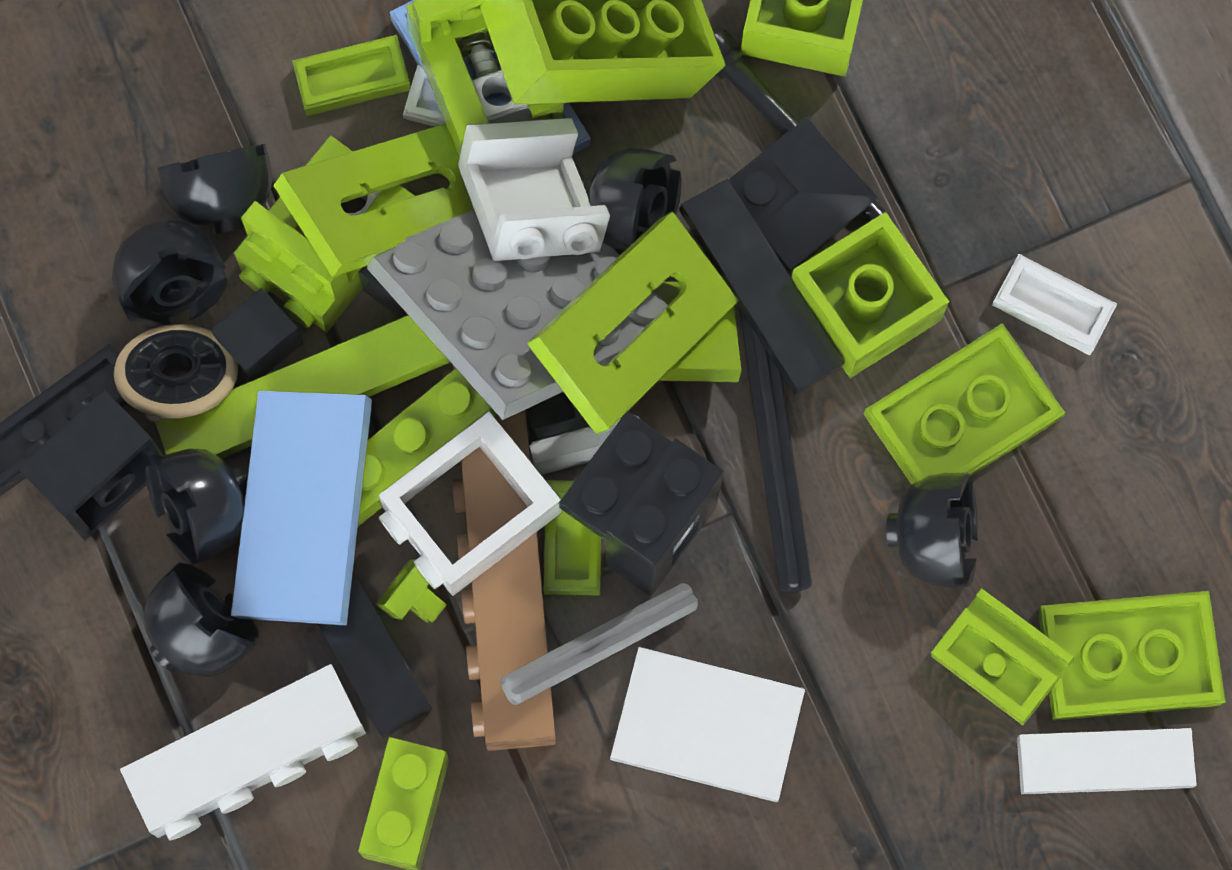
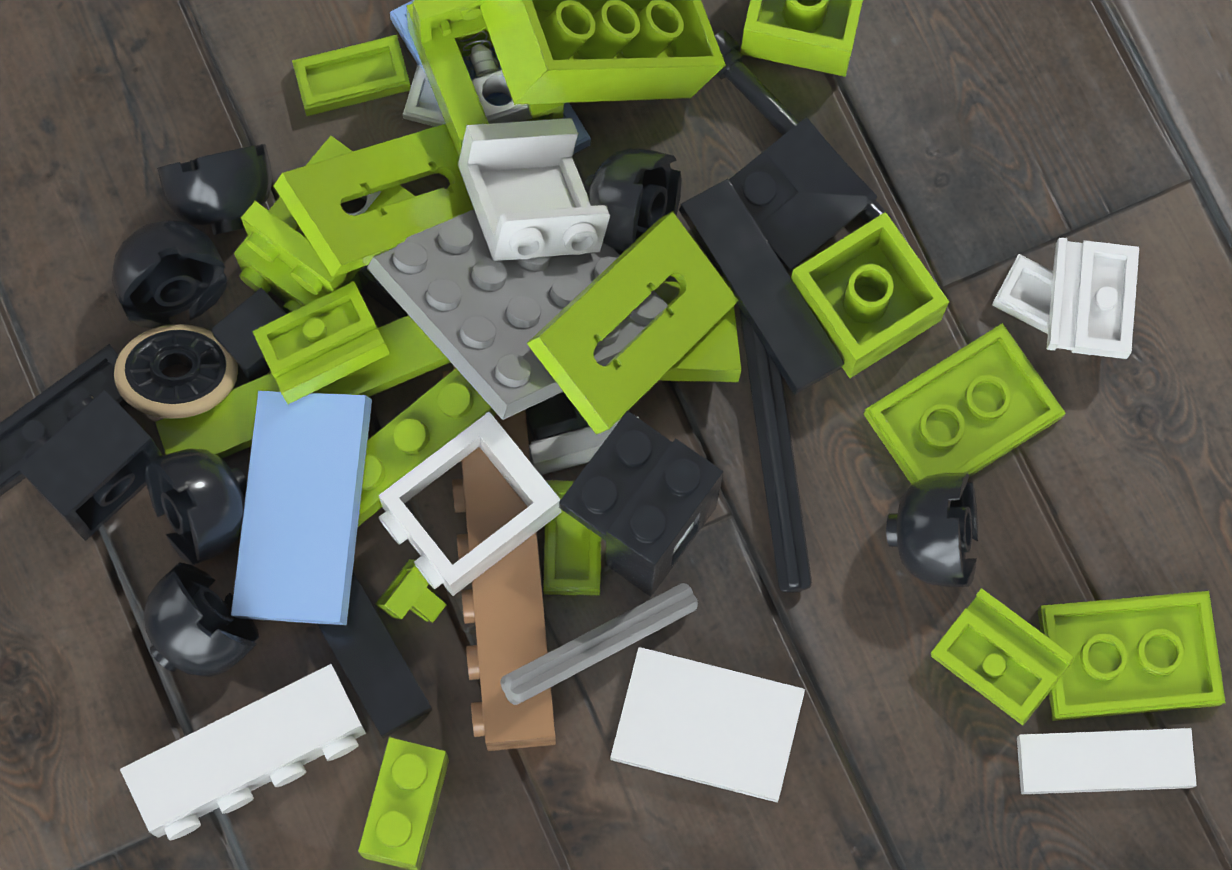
(320, 342): none -> lime plate
(1093, 298): none -> white plate

